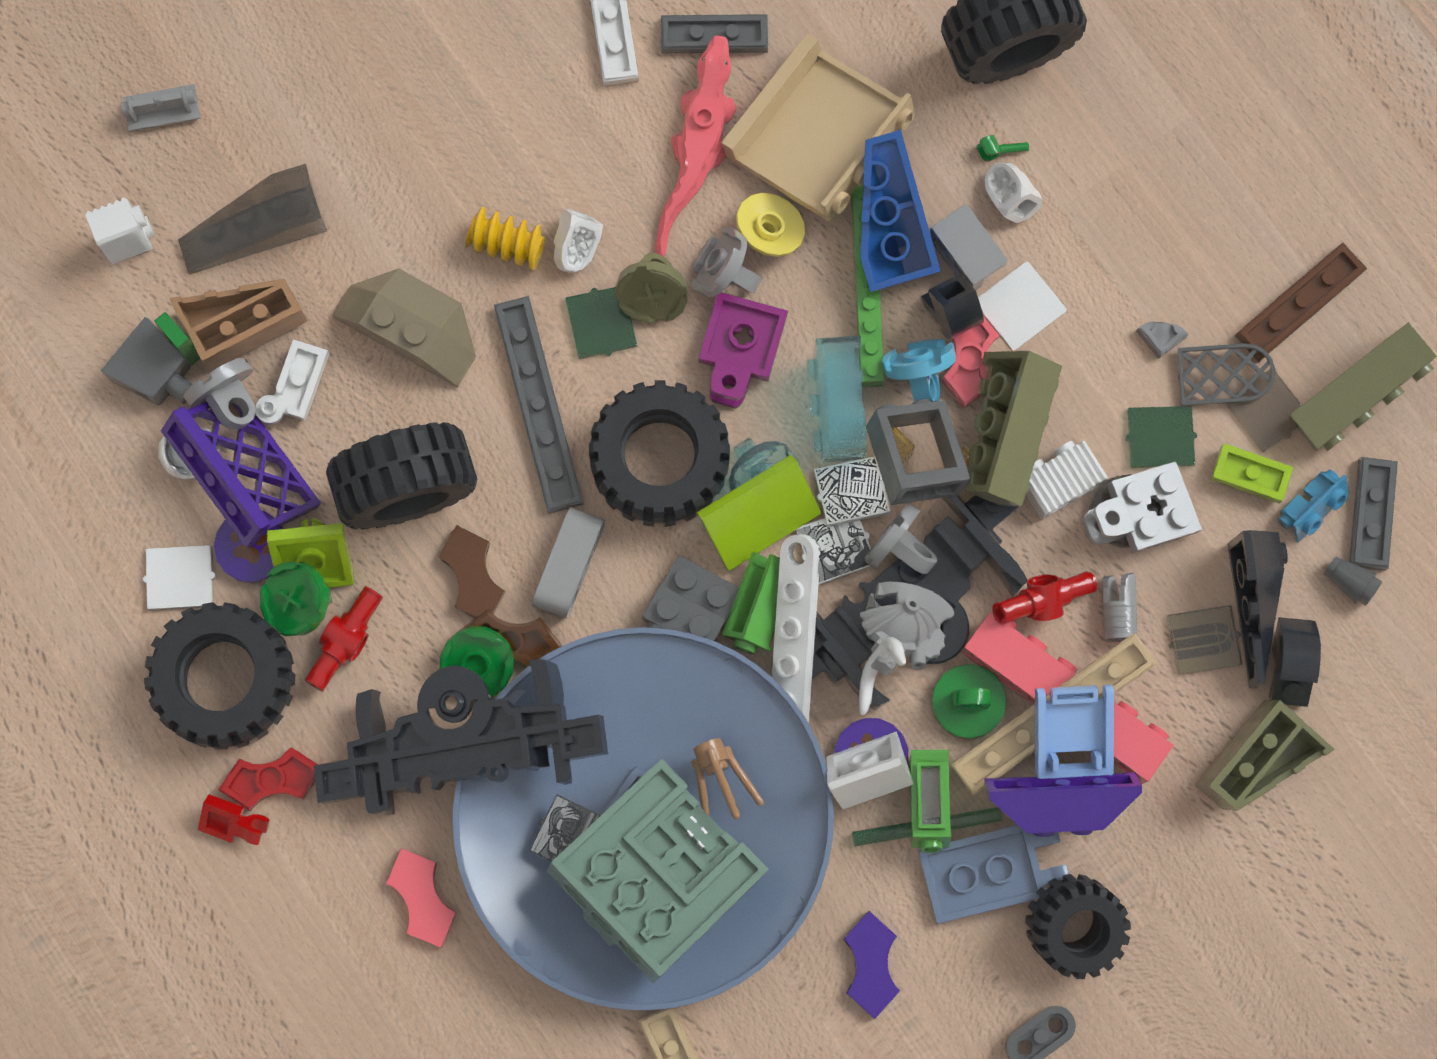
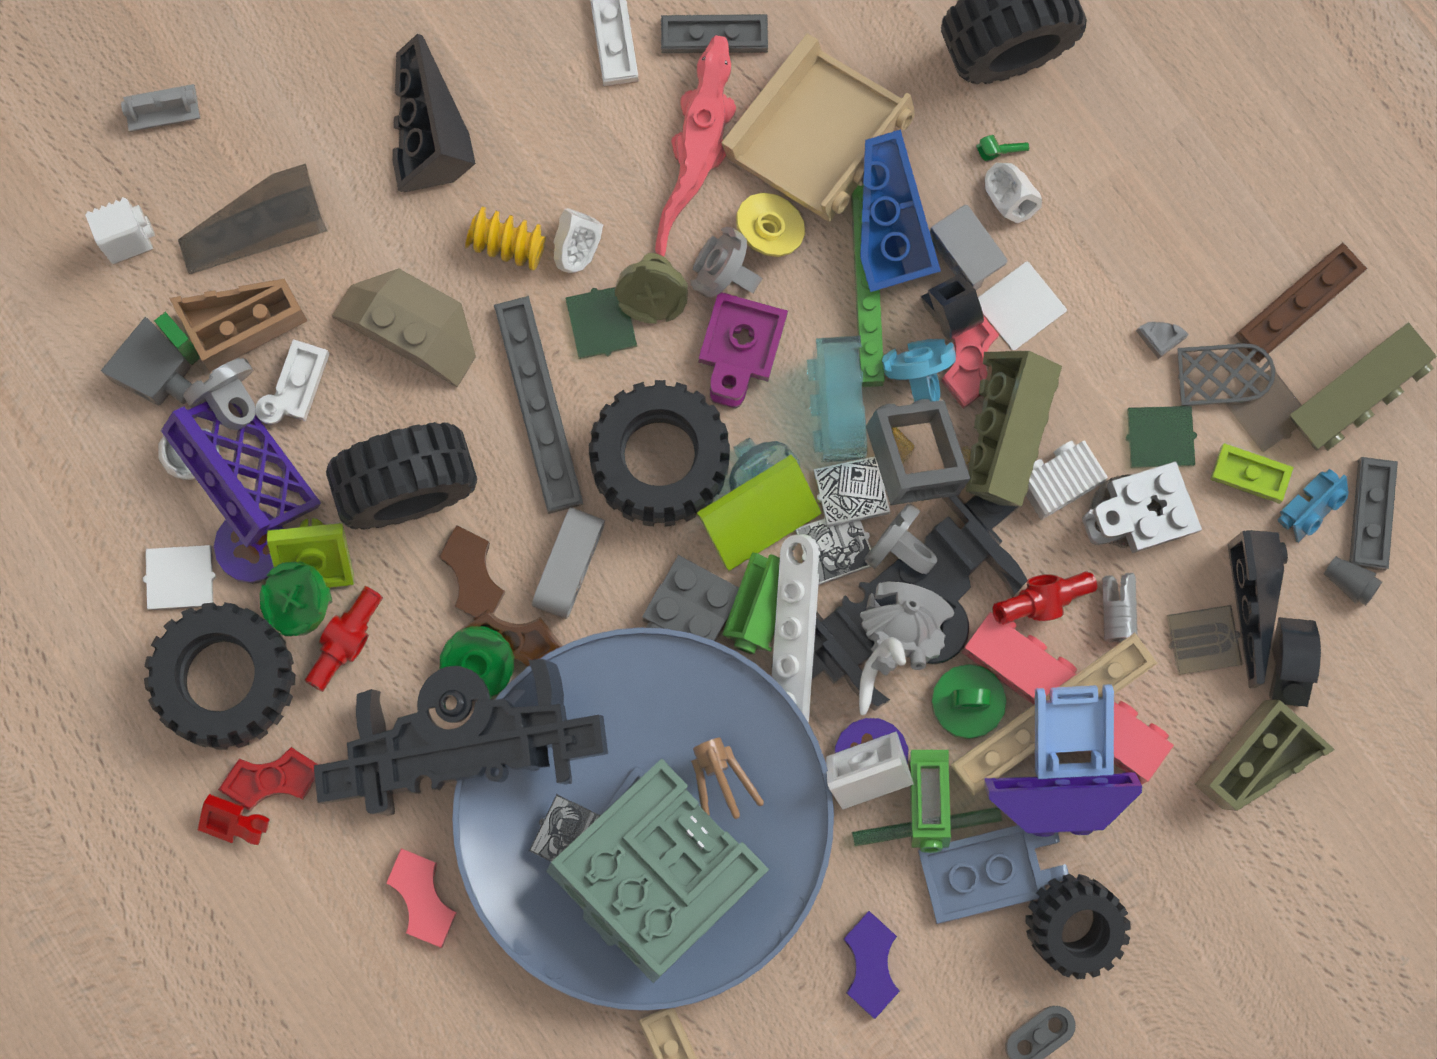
(431, 131): none -> black wedge

